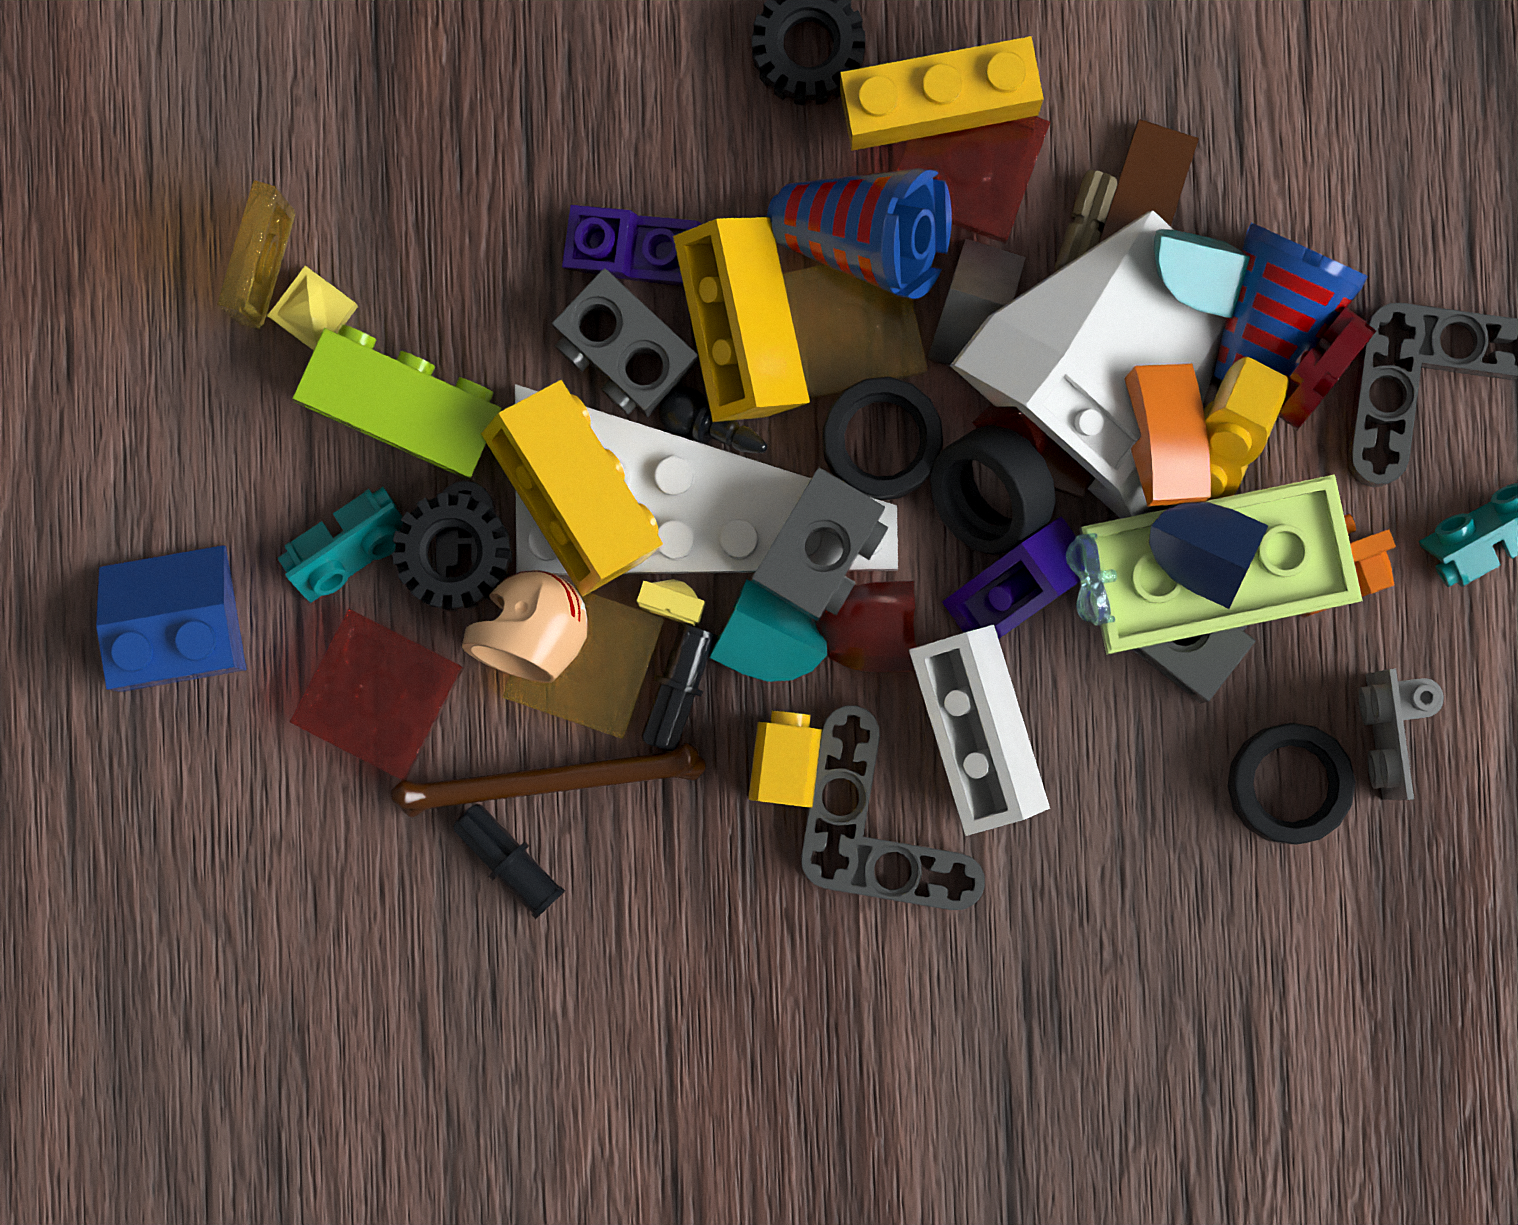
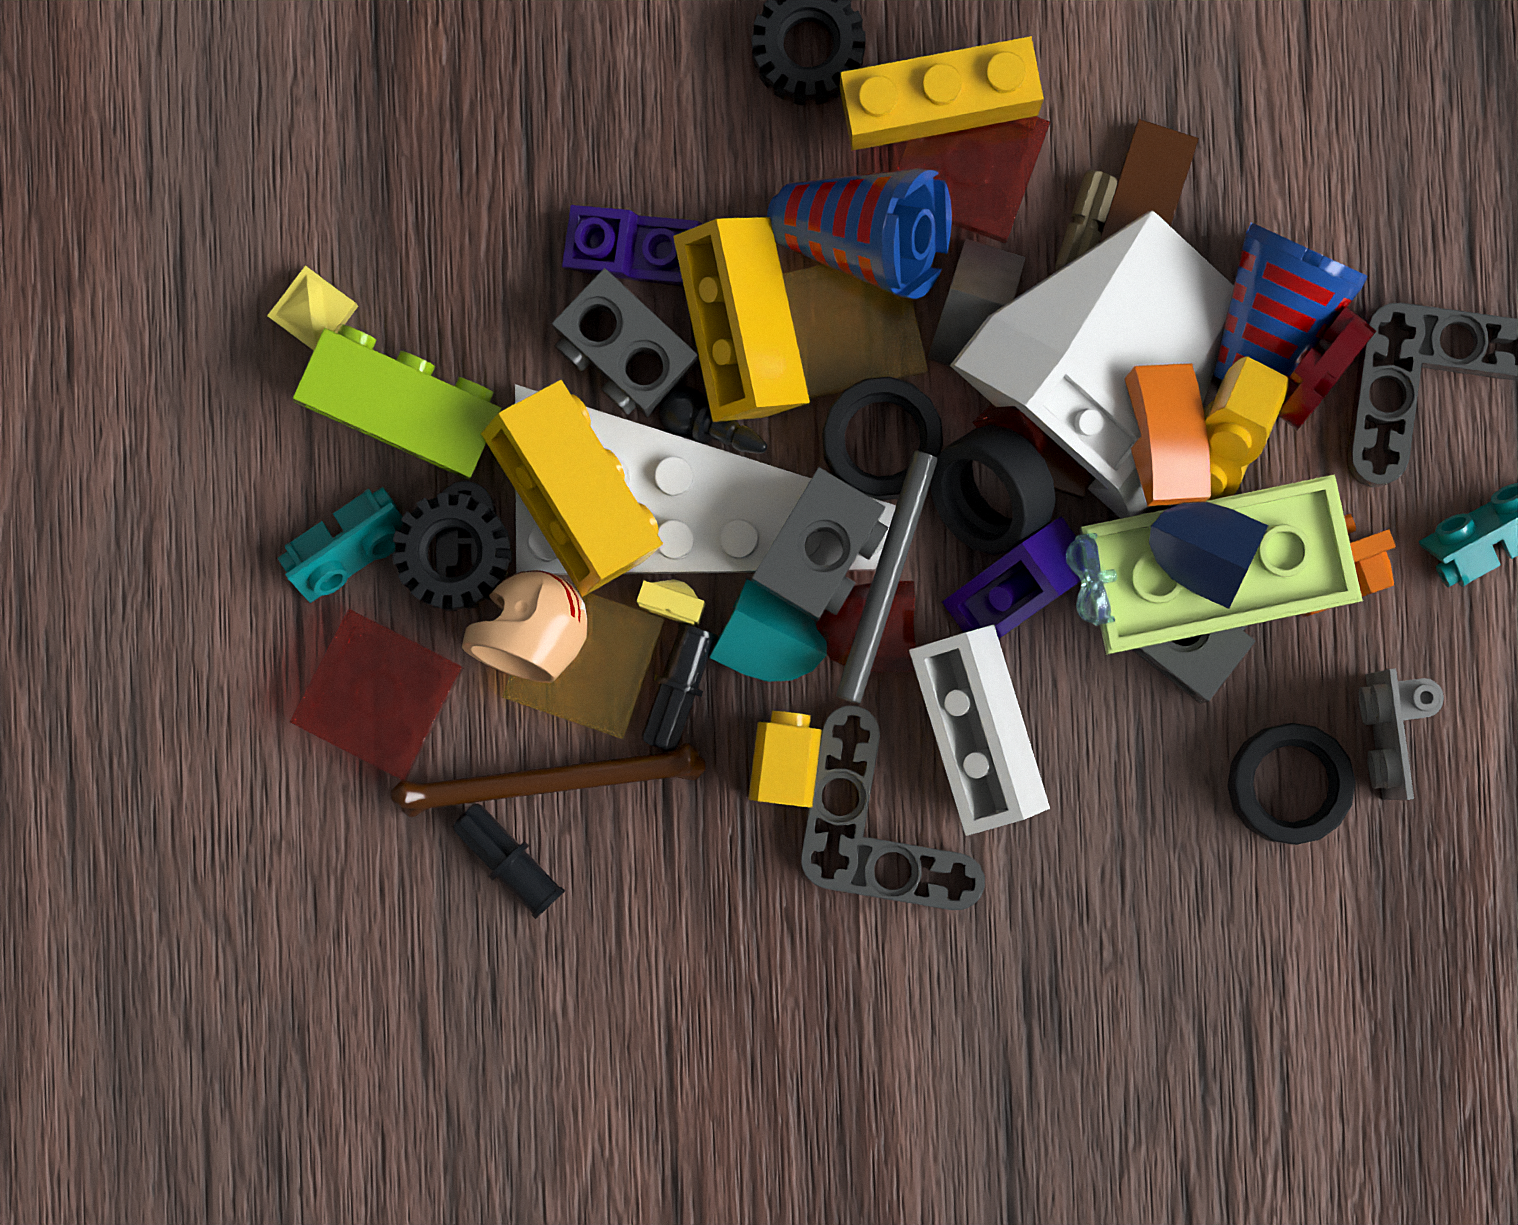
(168, 620): blue slope -> none
(257, 255): clear yellow tile -> none
(886, 577): none -> dark grey bar
(1200, 270): brick -> none

